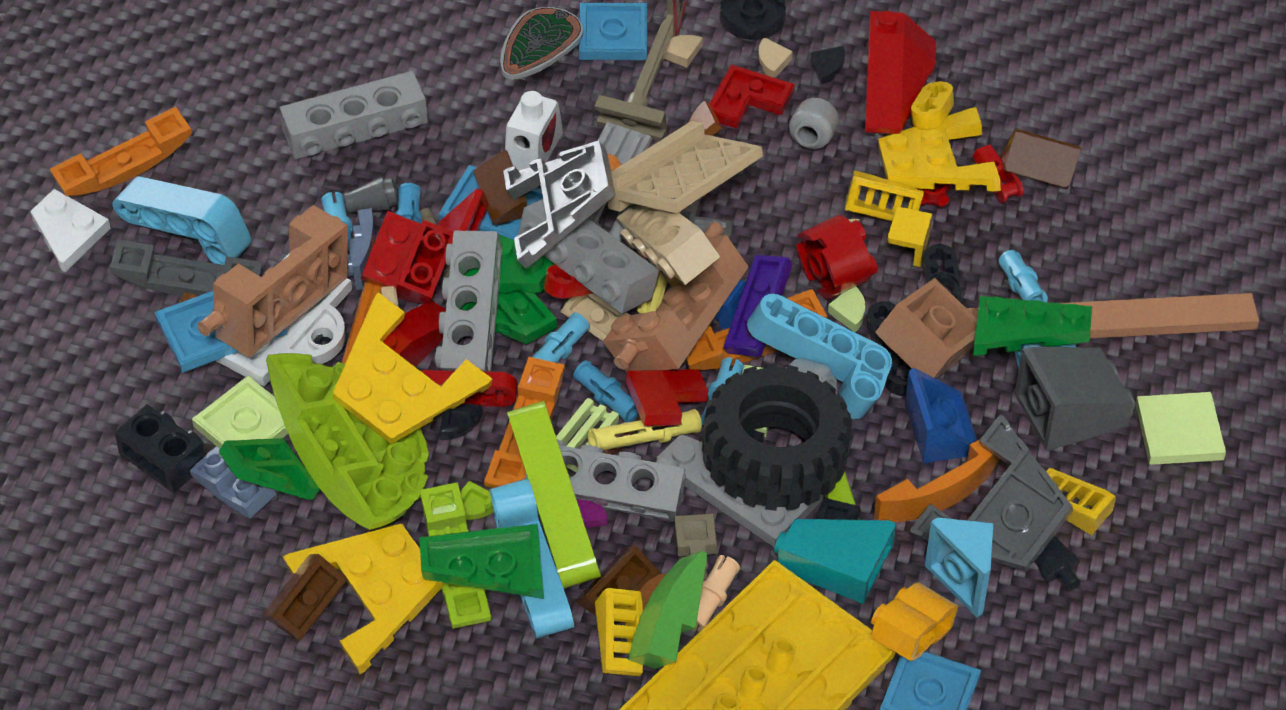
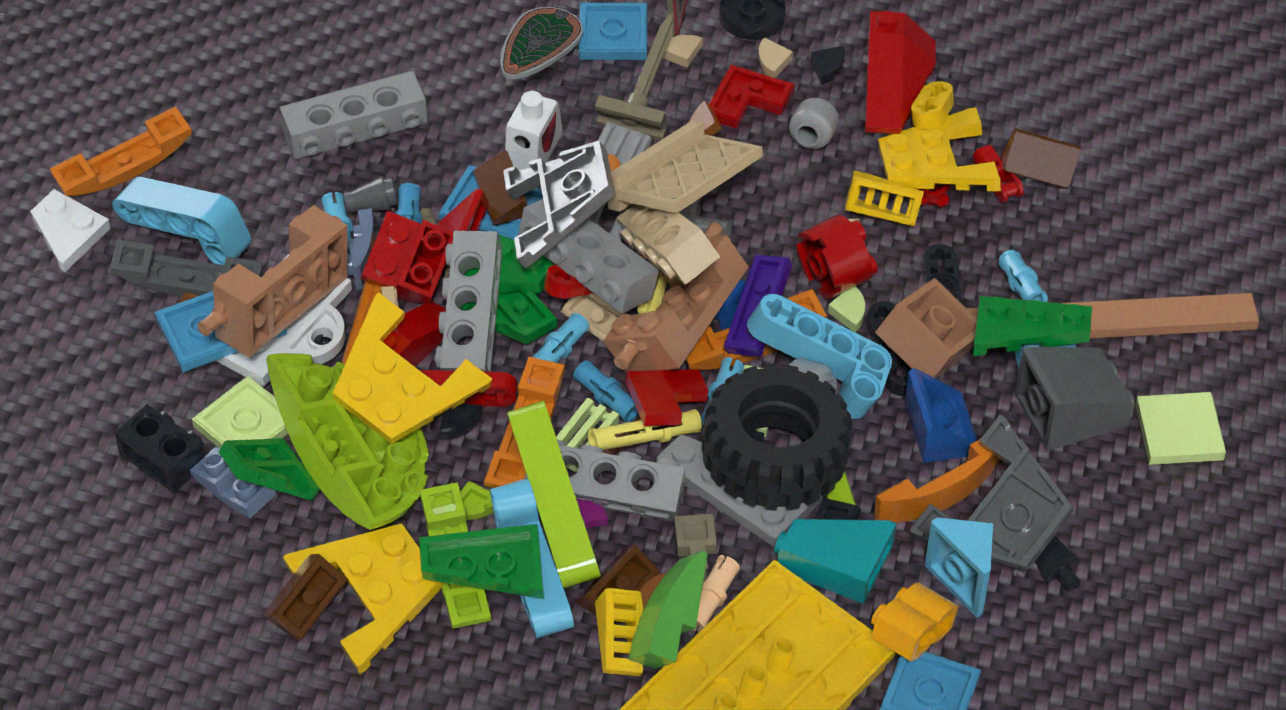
(911, 230): yellow panel -> none
(1096, 497): yellow slope -> none

